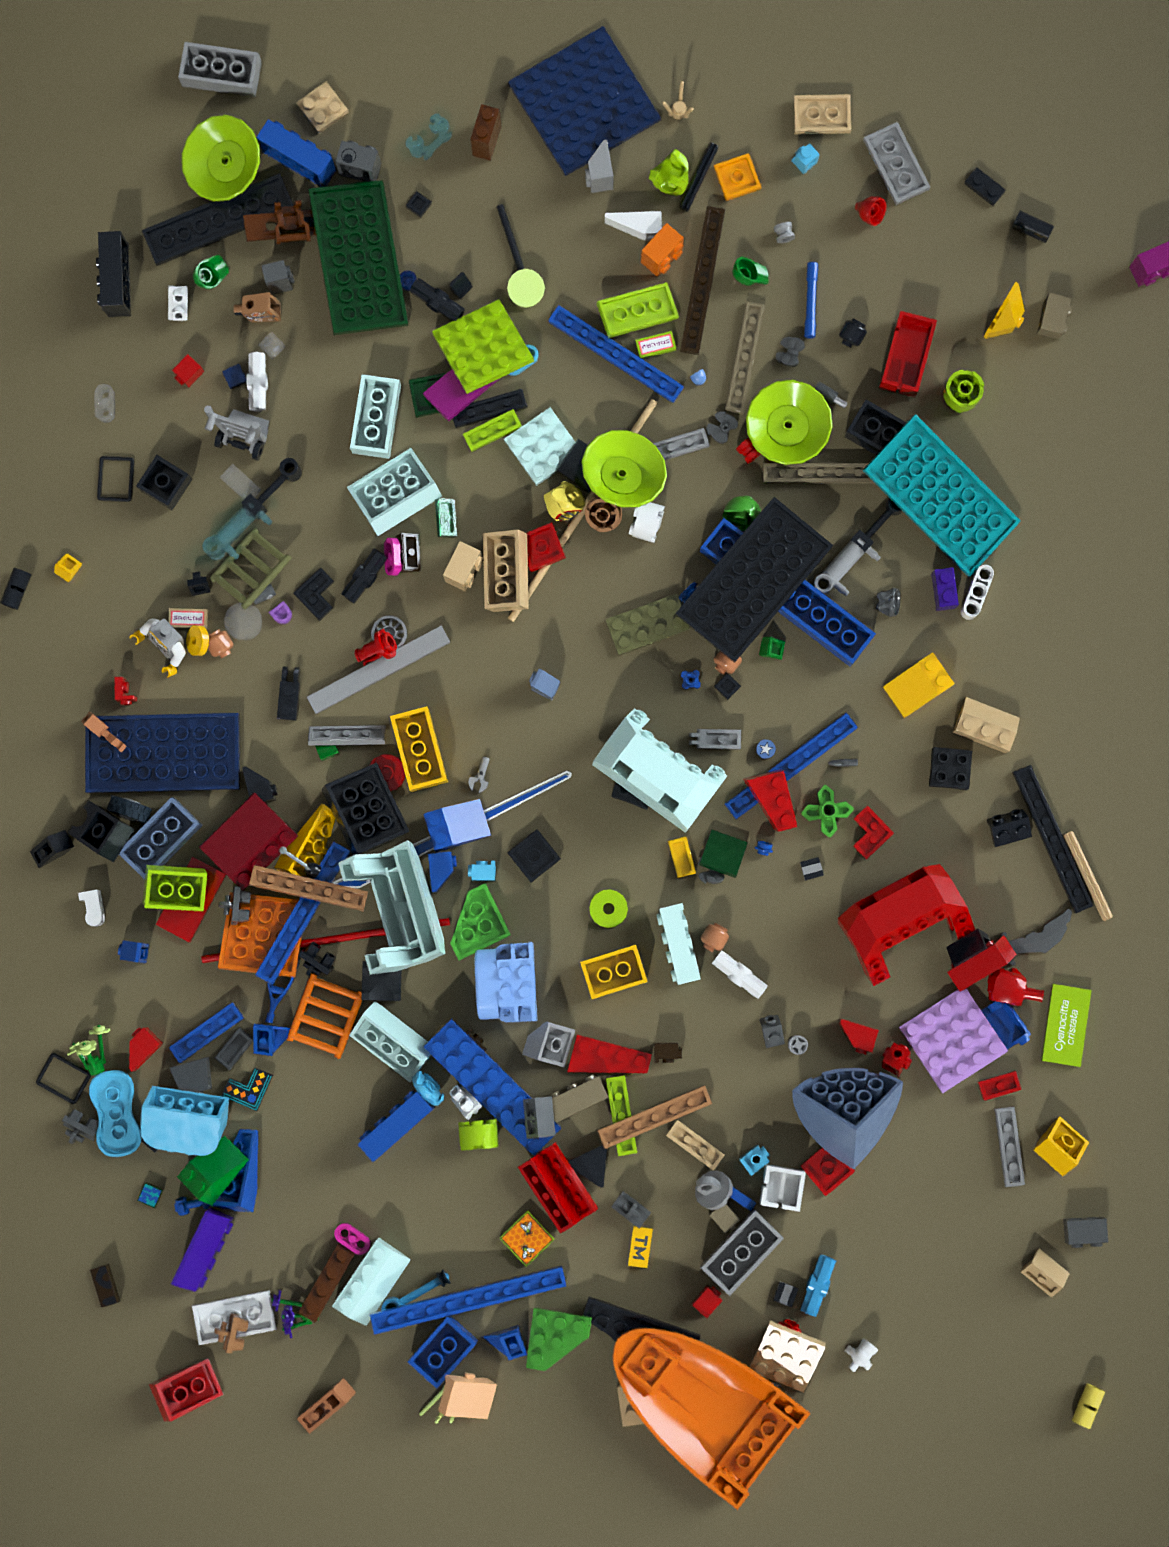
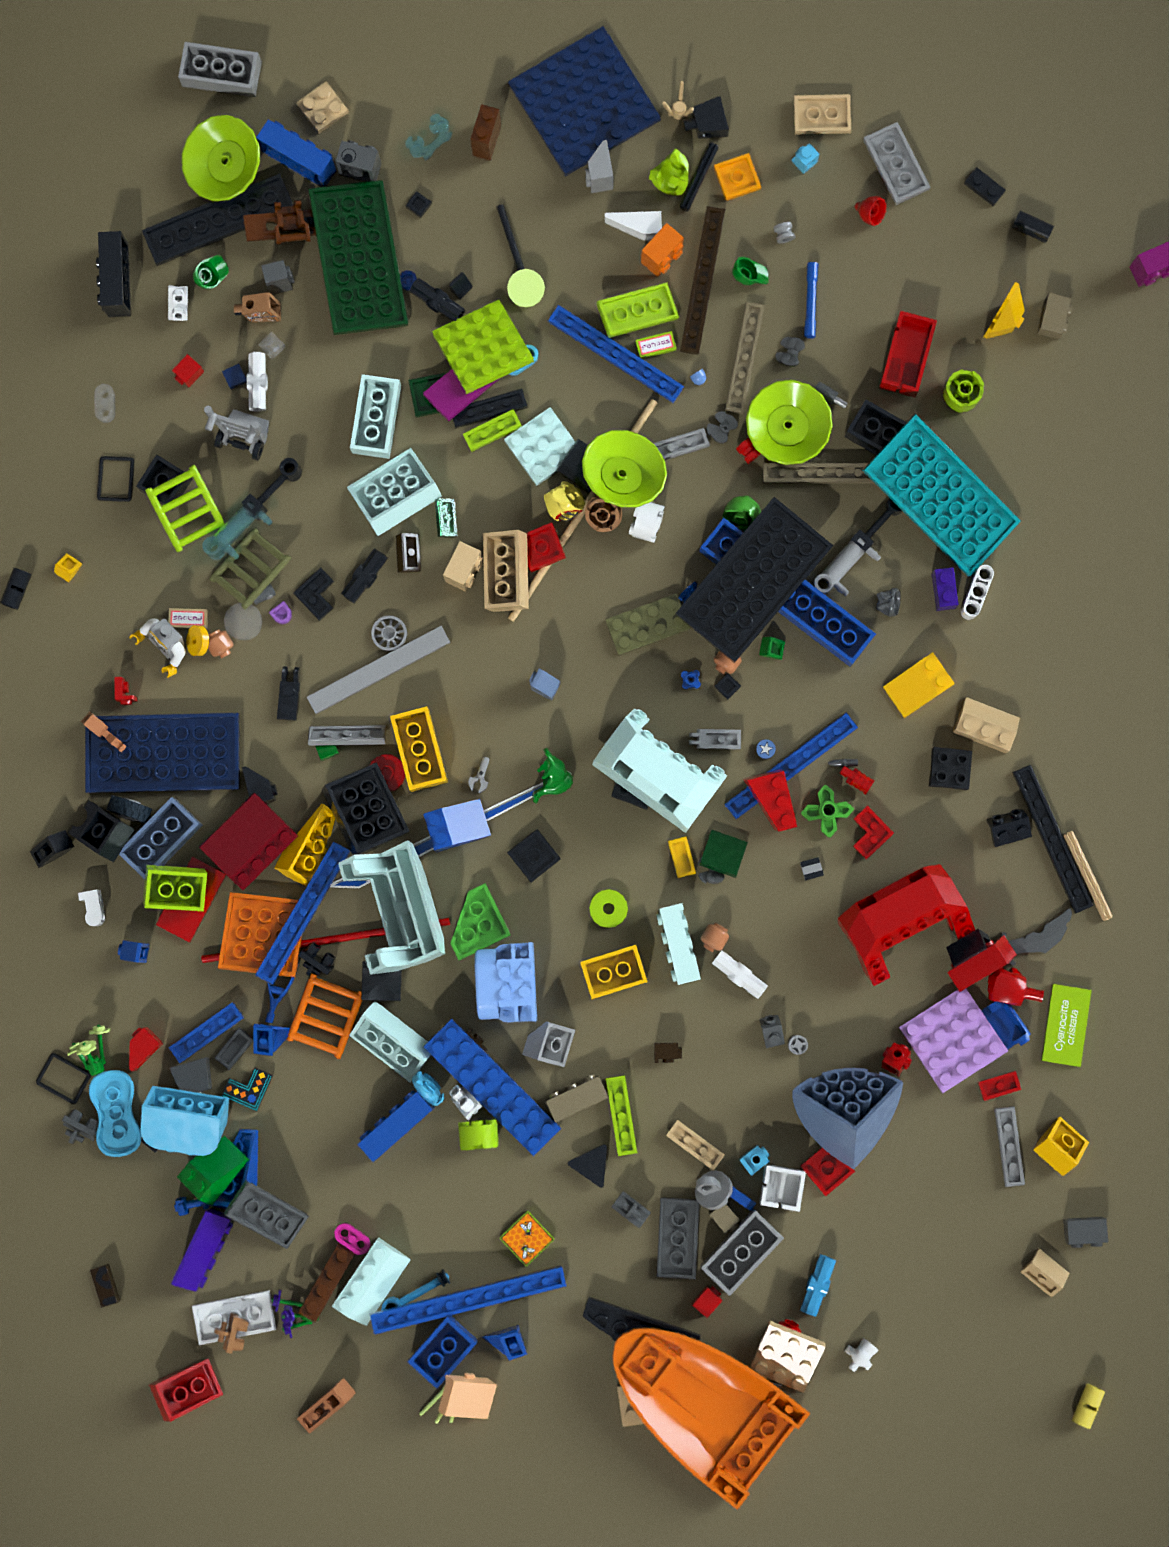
(150, 1195): tile -> none
(161, 510): none -> lime bar
(198, 584): black tile -> none
(238, 915): dark grey hips -> none
(239, 482): clear tile -> none
(266, 1214): none -> dark grey tile
(308, 888): medium nougat plate -> none
(311, 869): hinge -> none
(382, 645): red piece -> none
(392, 550): dark pink plate -> none
(441, 868): blue slope -> none
(482, 871): medium azure brick -> none
(539, 1117): hinge -> none
(554, 1336): bright green plate -> none
(555, 778): none -> green piece
(557, 1187): red brick -> none
(603, 1057): red wing -> none
(640, 1247): yellow tile -> none
(654, 1117): medium nougat plate -> none
(677, 1238): none -> dark grey tile
(708, 119): none -> black torso
(764, 848): blue plate -> none
(785, 1294): tile -> none
(852, 333): black head -> none
(857, 779): none -> red hinge
(859, 1036): red slope -> none

